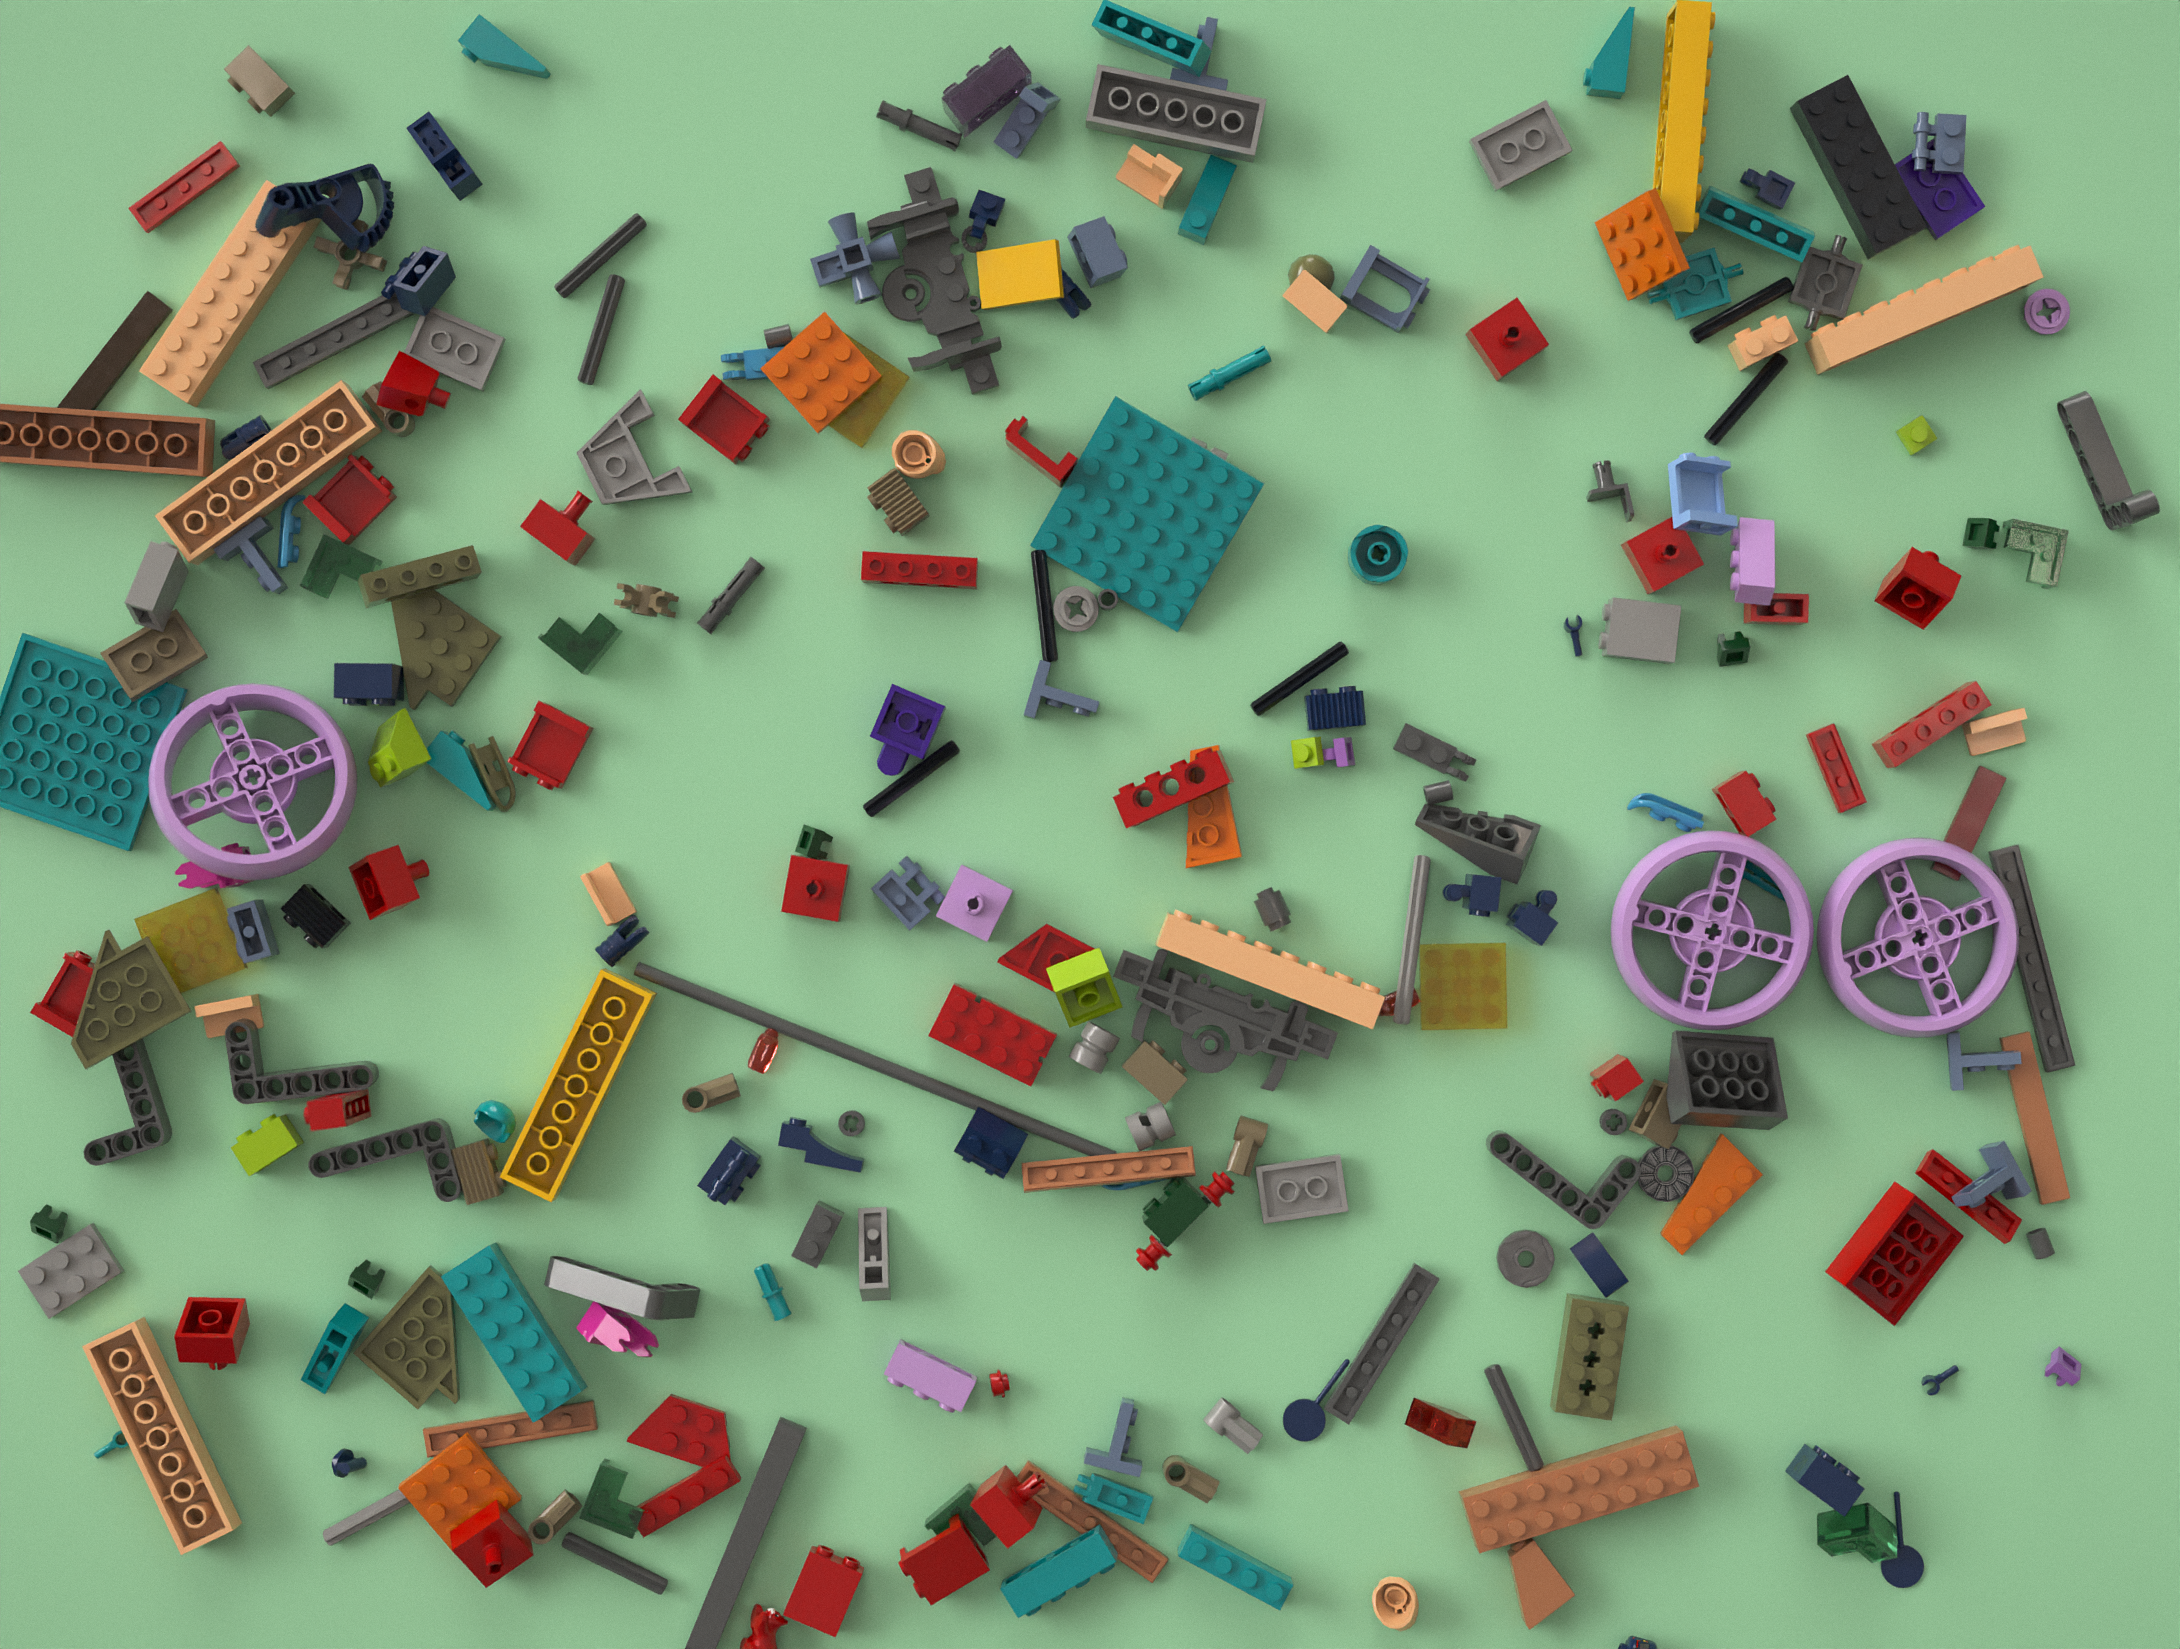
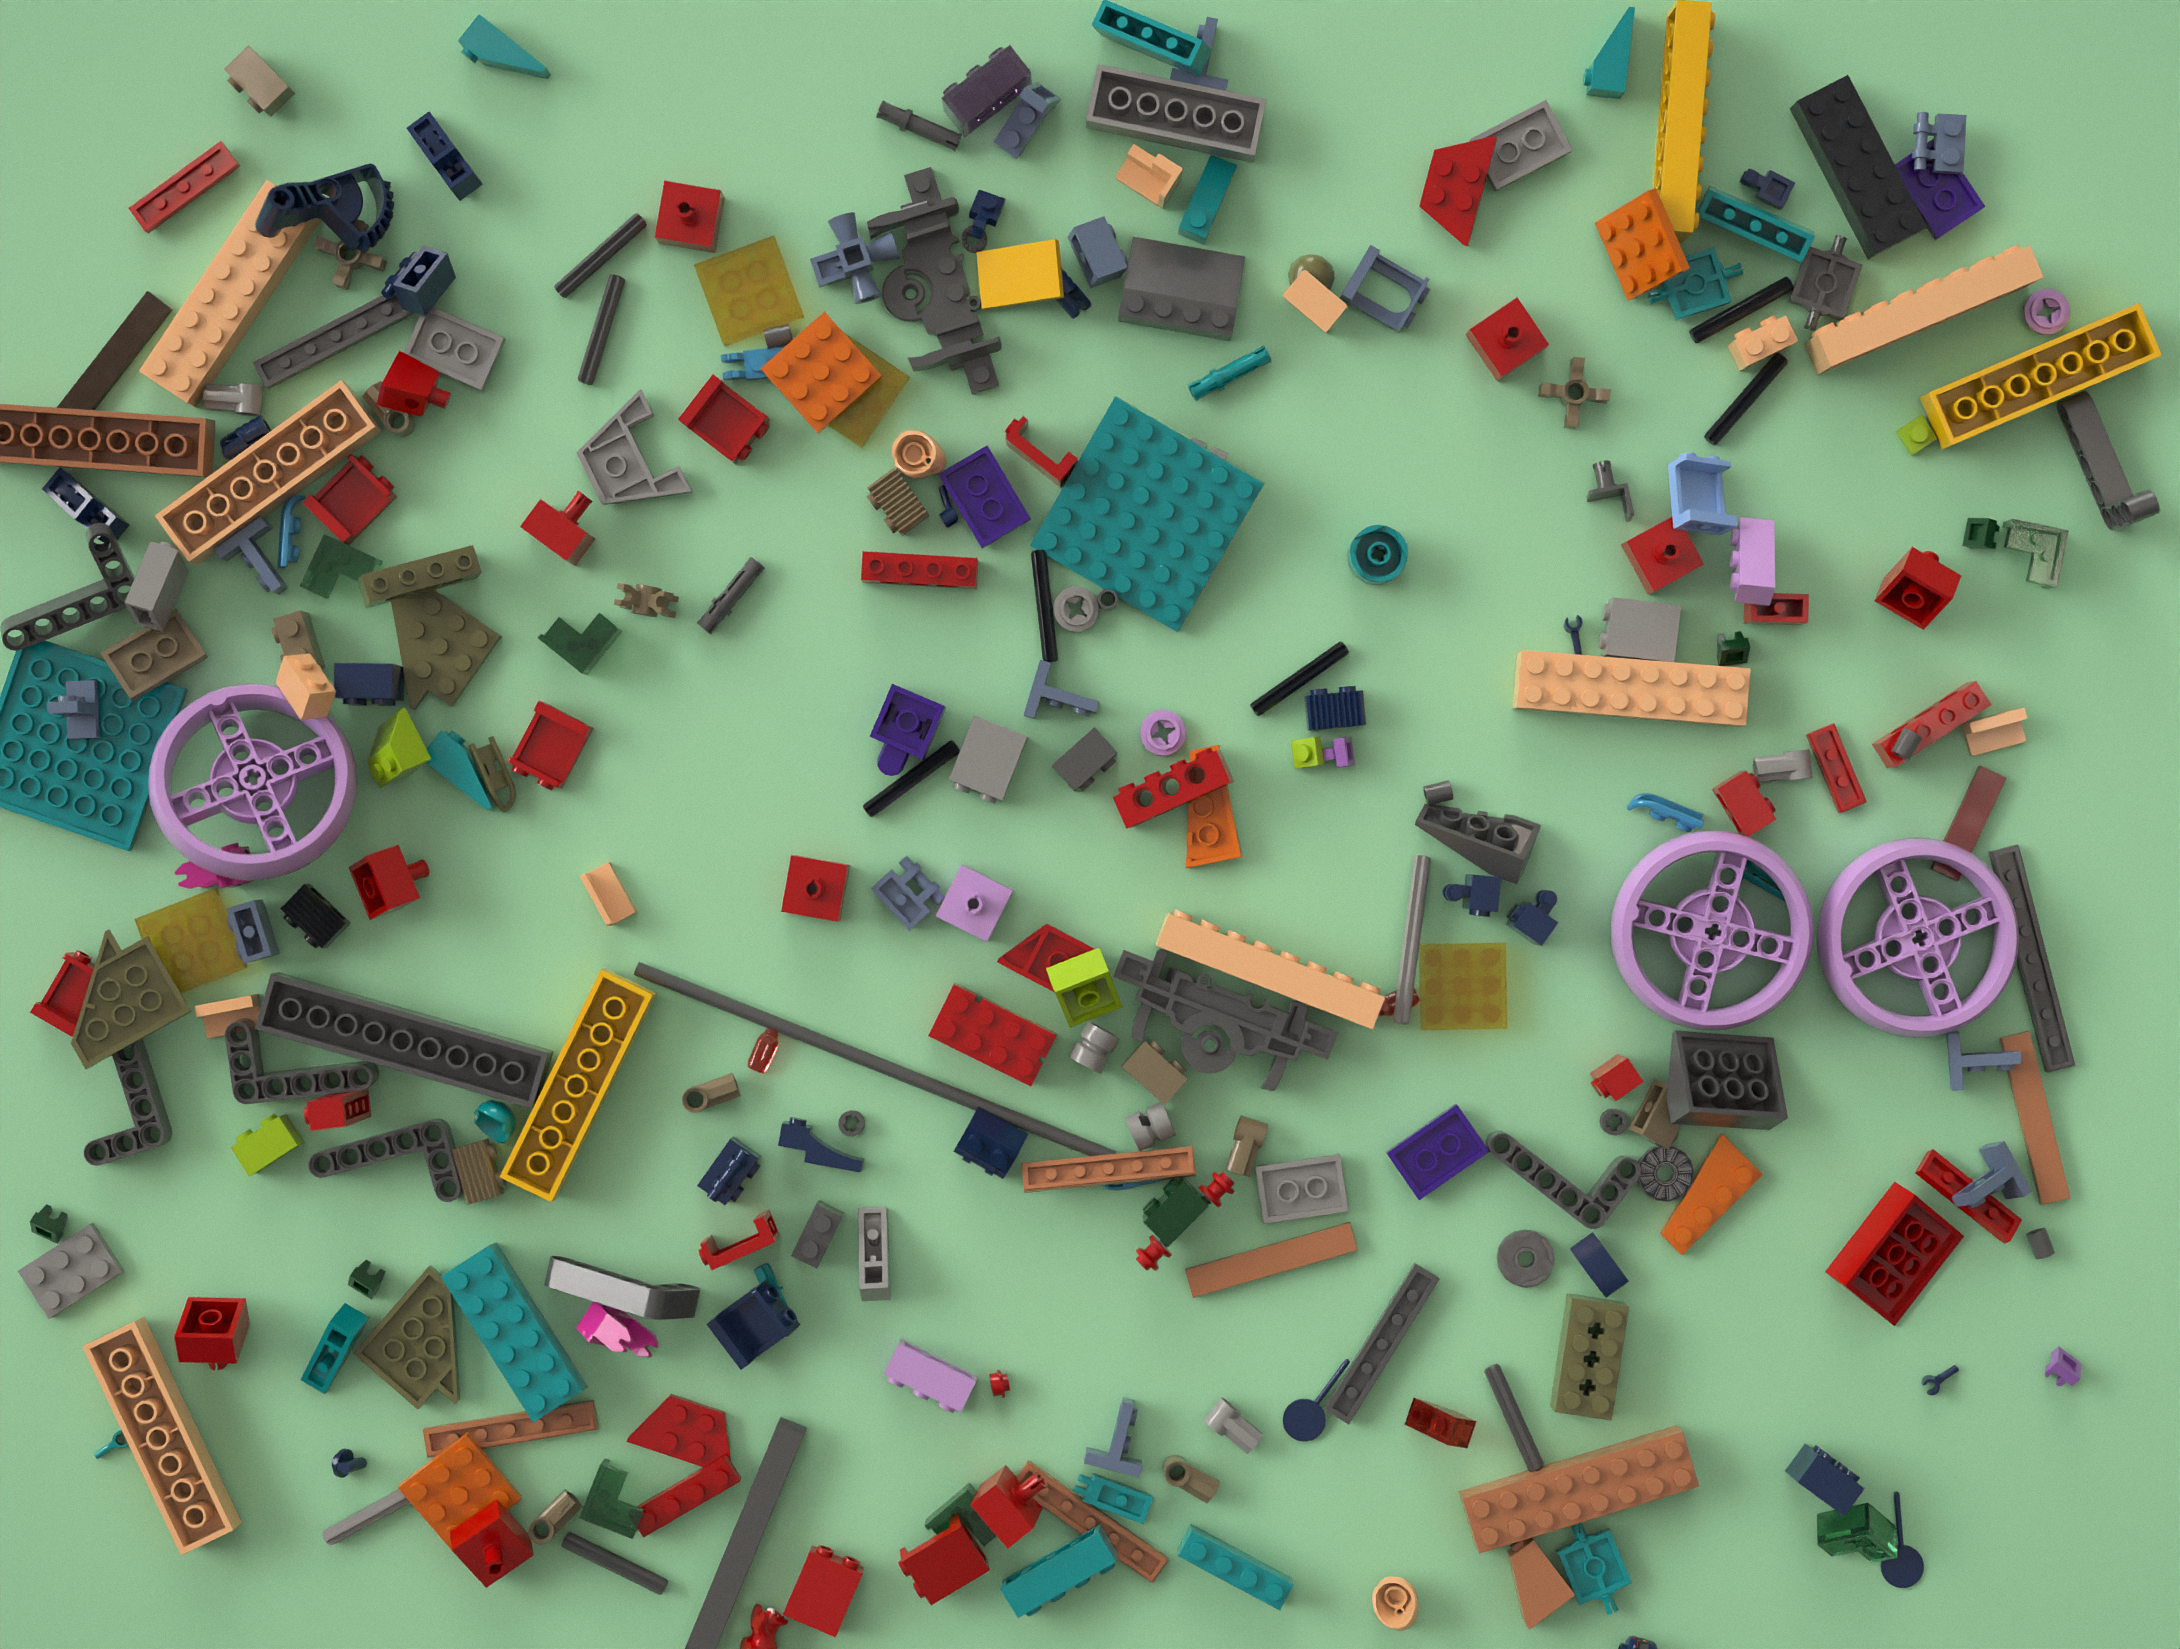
(77, 599): none -> dark grey beam
(81, 709): none -> sand blue bracket
(83, 504): none -> dark blue slope
(243, 398): none -> light grey piece
(297, 636): none -> dark tan brick
(305, 686): none -> light nougat brick
(403, 1039): none -> dark grey brick
(617, 945): dark blue hinge -> none
(689, 216): none -> red brick
(749, 290): none -> clear yellow plate
(753, 1323): none -> dark blue panel
(766, 1235): none -> red panel
(810, 842): dark green tile -> none
(948, 516): none -> dark blue hand
(984, 497): none -> dark purple plate
(987, 759): none -> light grey brick
(1085, 760): none -> dark grey brick
(1168, 720): none -> lavender gear
(1181, 288): none -> dark grey slope
(1271, 1259): none -> nougat tile
(1272, 909): dark grey brick -> none
(1431, 751): dark grey hinge -> none
(1437, 1151): none -> dark purple plate
(1457, 185): none -> red wing
(1594, 1567): none -> teal plate
(1596, 395): none -> dark tan pin
(1631, 688): none -> light nougat brick
(1788, 766): none -> light grey piece
(1906, 744): none -> dark grey hinge
(2040, 376): none -> yellow brick

